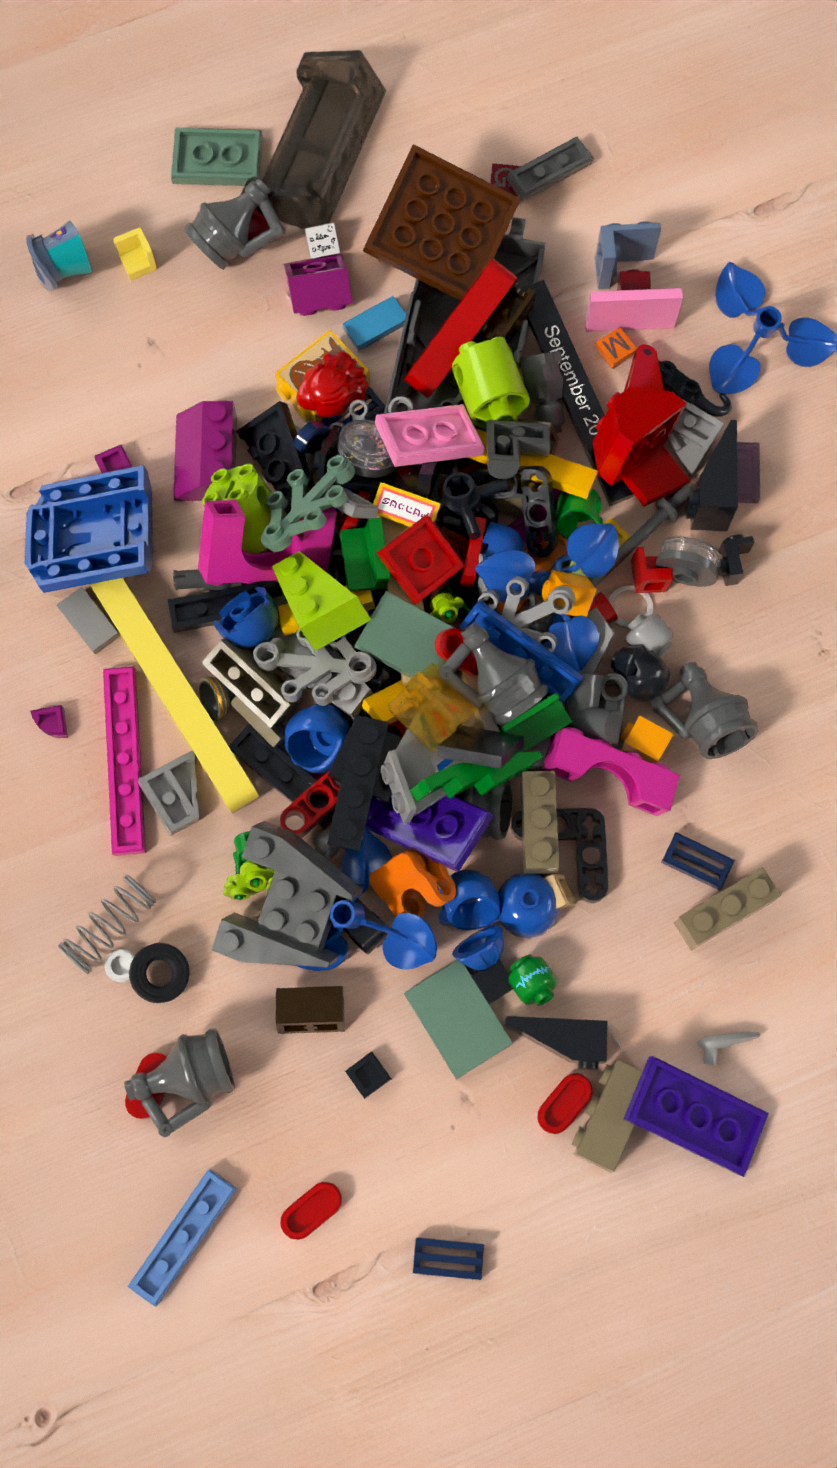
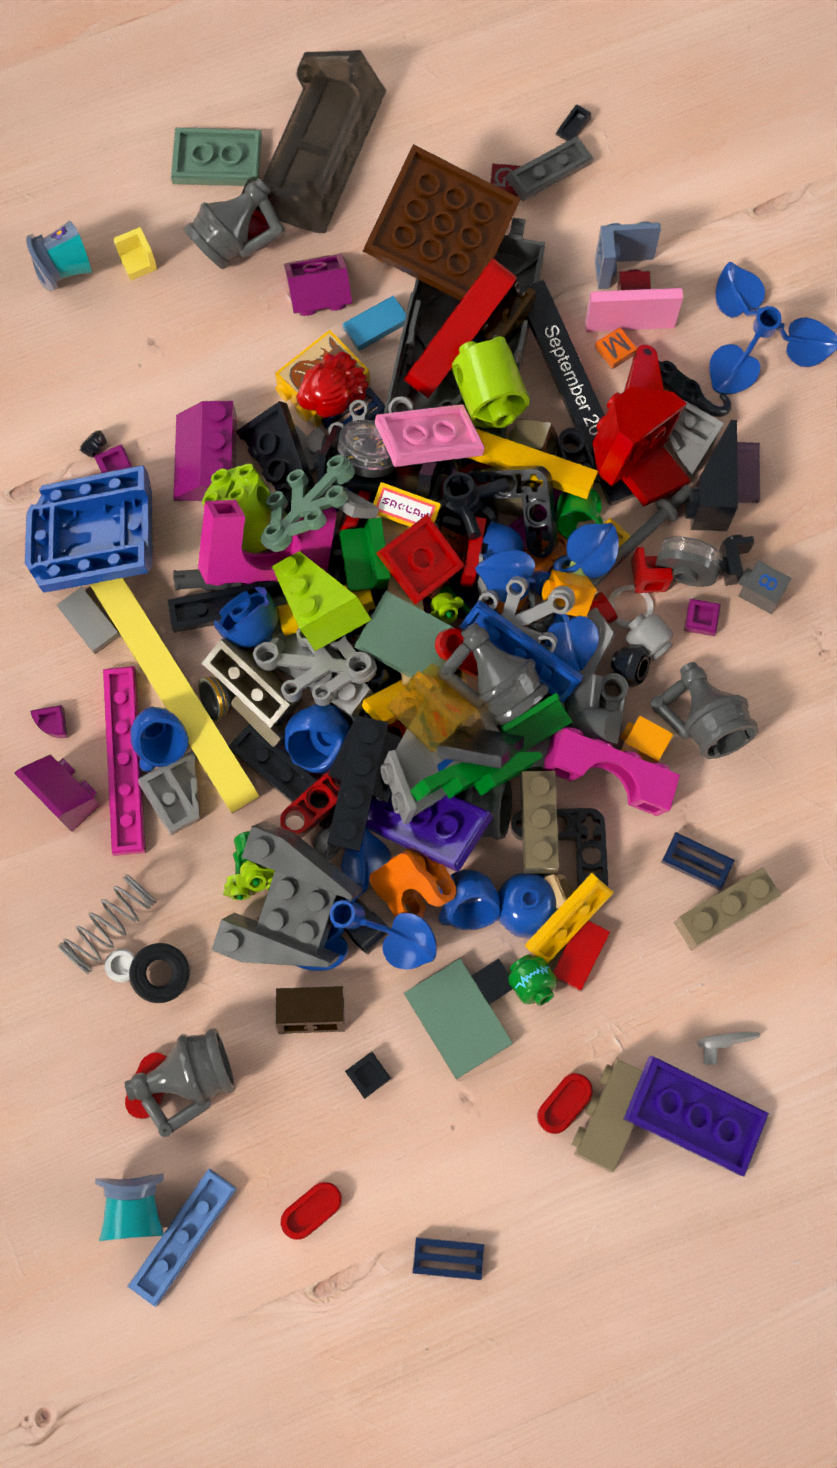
(58, 790): none -> magenta slope
(93, 443): none -> black piece
(130, 1208): none -> teal hat
(158, 738): none -> blue piece
(310, 437): dark blue tile -> none
(322, 240): white tile -> none
(481, 948): blue piece -> none
(509, 440): dark grey brick -> none
(545, 386): dark grey piece -> none
(569, 918): none -> yellow tile
(570, 1039): black slope -> none
(573, 123): none -> black piece
(581, 455): none -> black piece
(581, 955): none -> red tile
(650, 678): black hair -> none
(702, 617): none -> magenta tile
(763, 586): none -> dark grey brick

